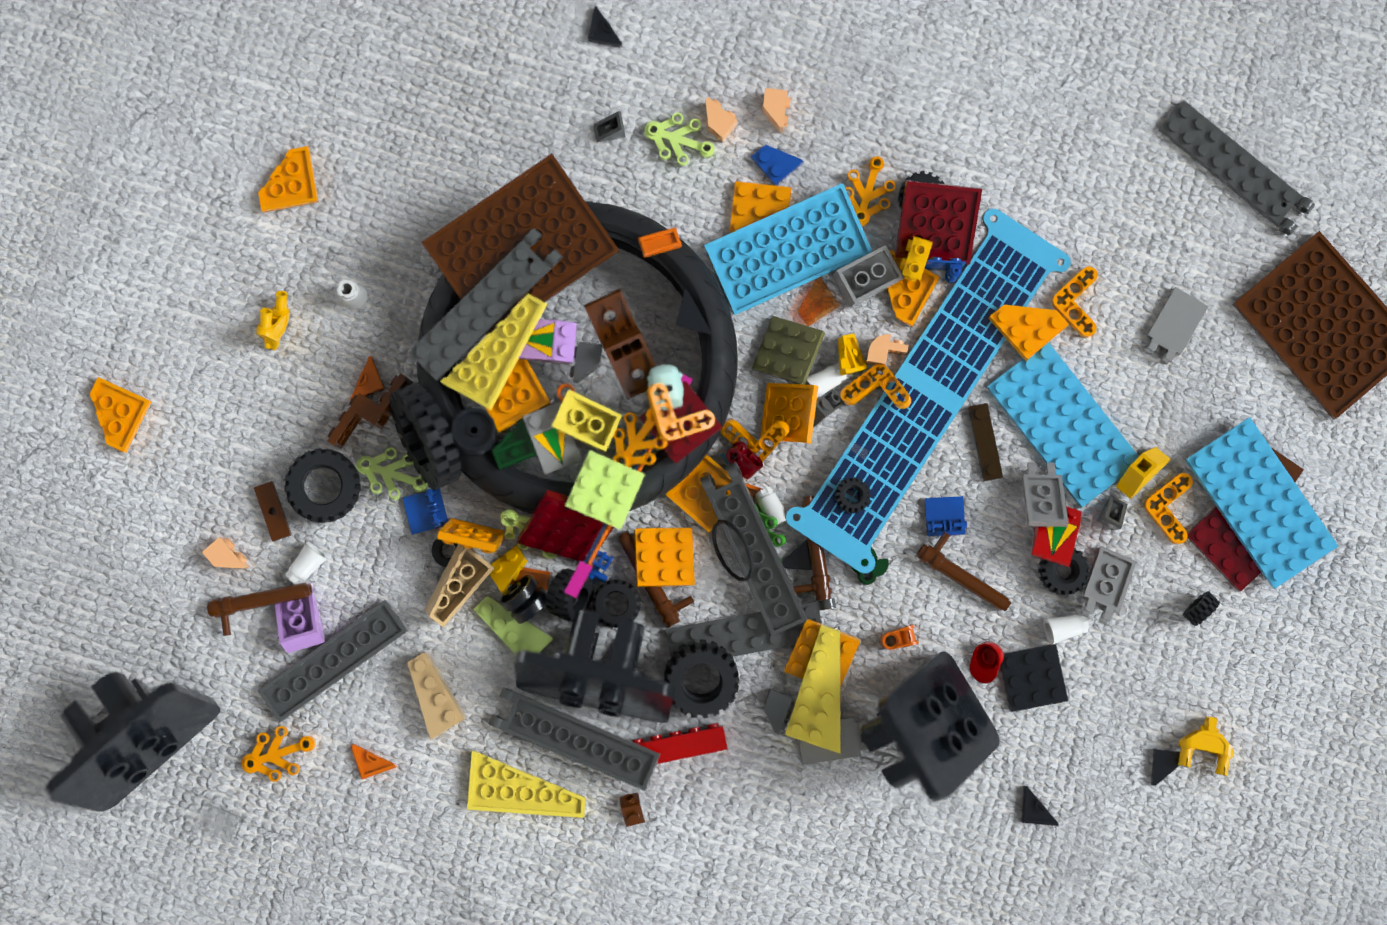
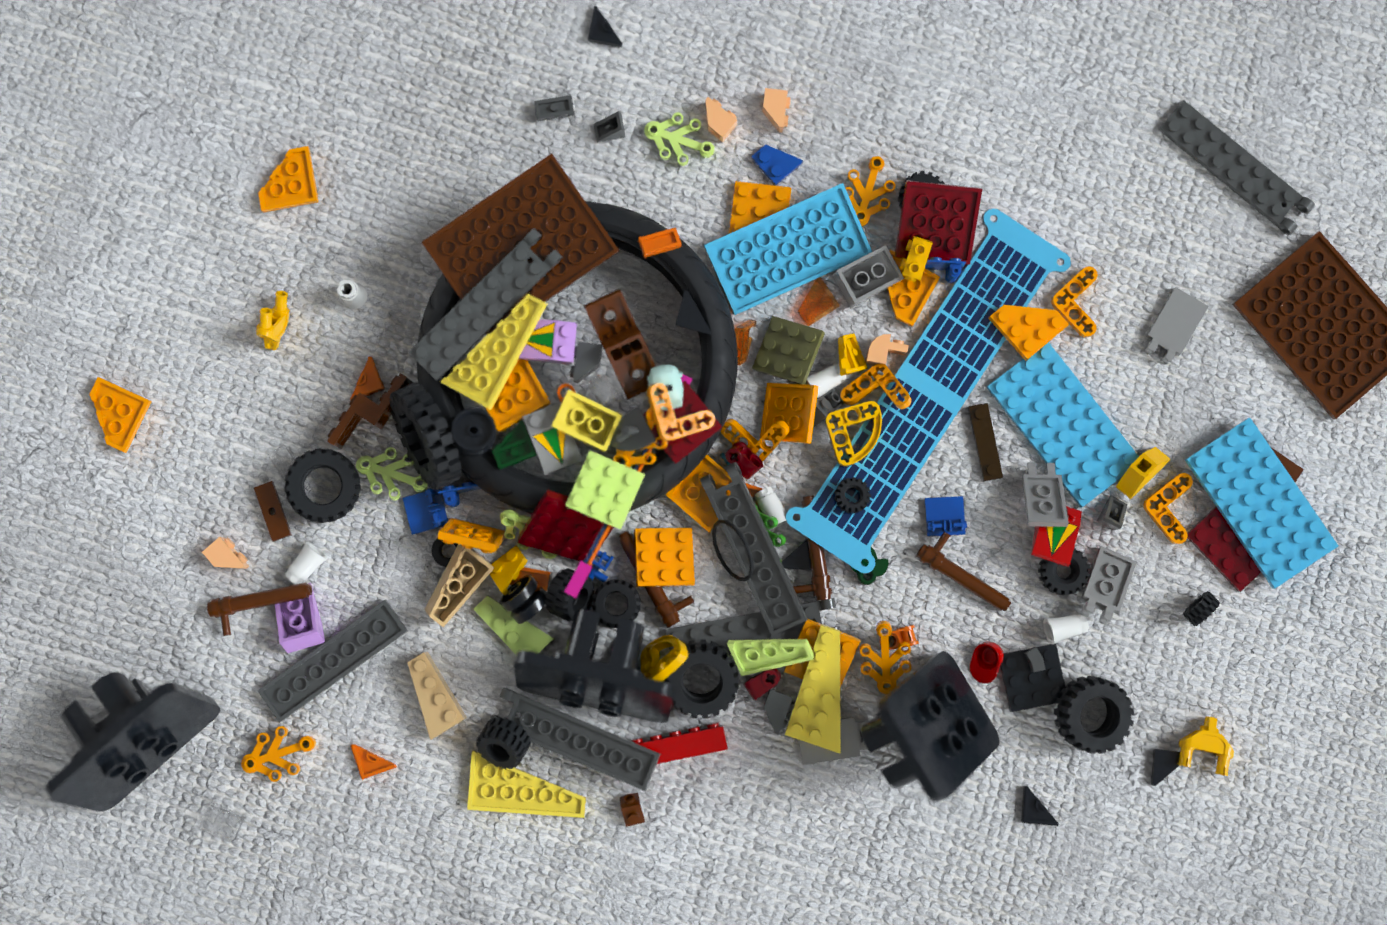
(451, 493): none -> blue hinge
(503, 743): none -> black tyre
(554, 108): none -> dark grey plate
(632, 432): none -> dark grey shield
(658, 668): none -> yellow beam
(743, 340): none -> clear orange wing
(760, 684): none -> dark red piece
(763, 655): none -> yellowish green wing
(845, 422): none -> yellow beam
(885, 661): none -> light orange plant
(1035, 660): none -> dark grey piece
(1116, 721): none -> black tyre

